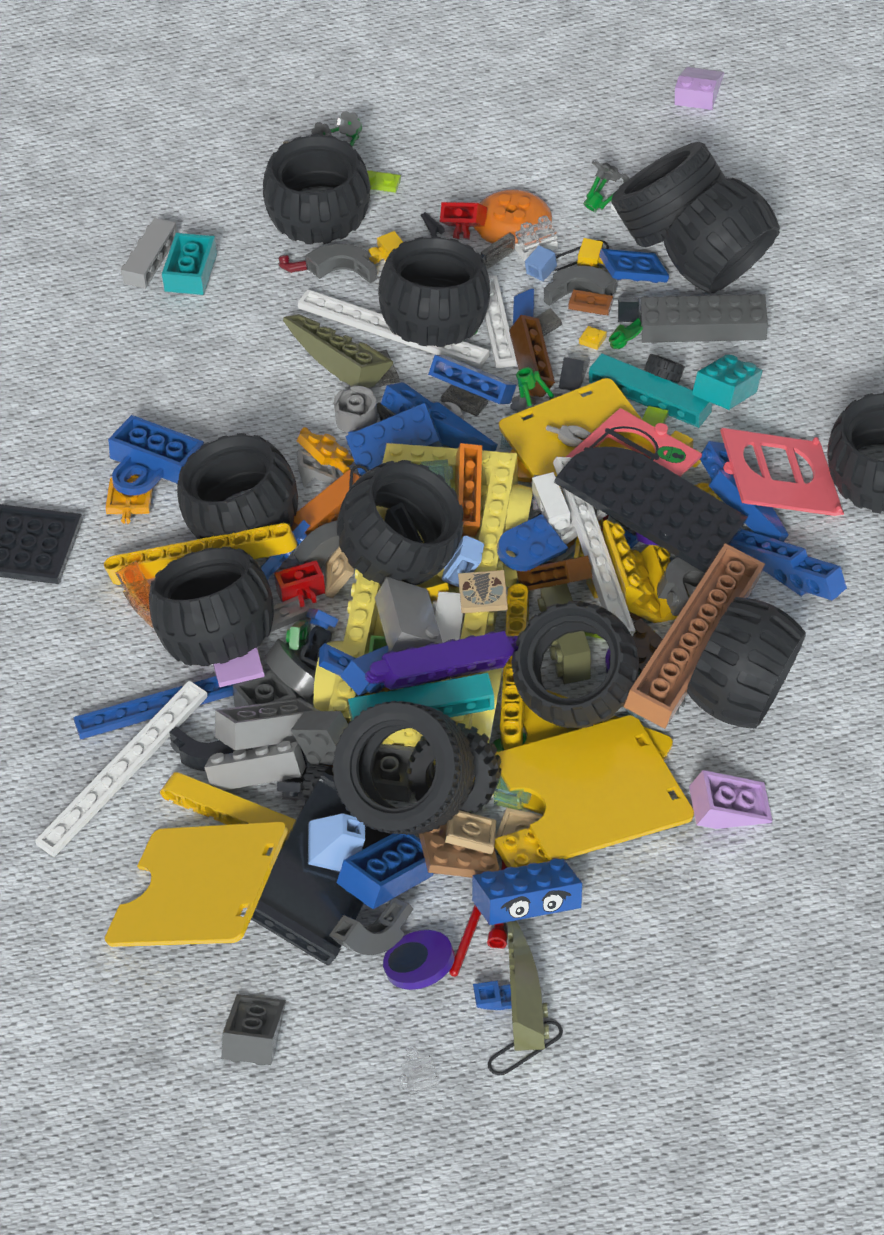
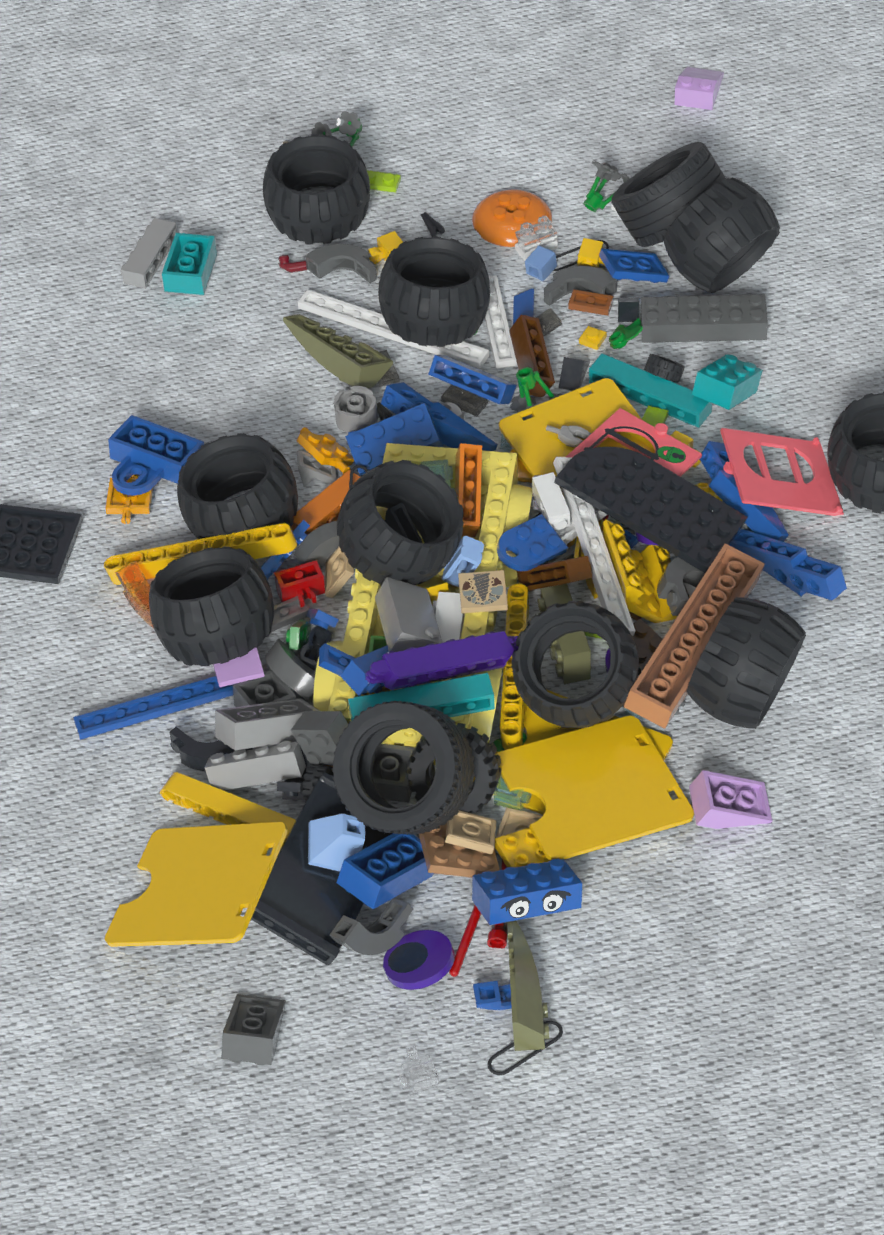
(120, 769): white plate -> none
(463, 216): red brick -> none
(498, 250): clear smoke plate -> none

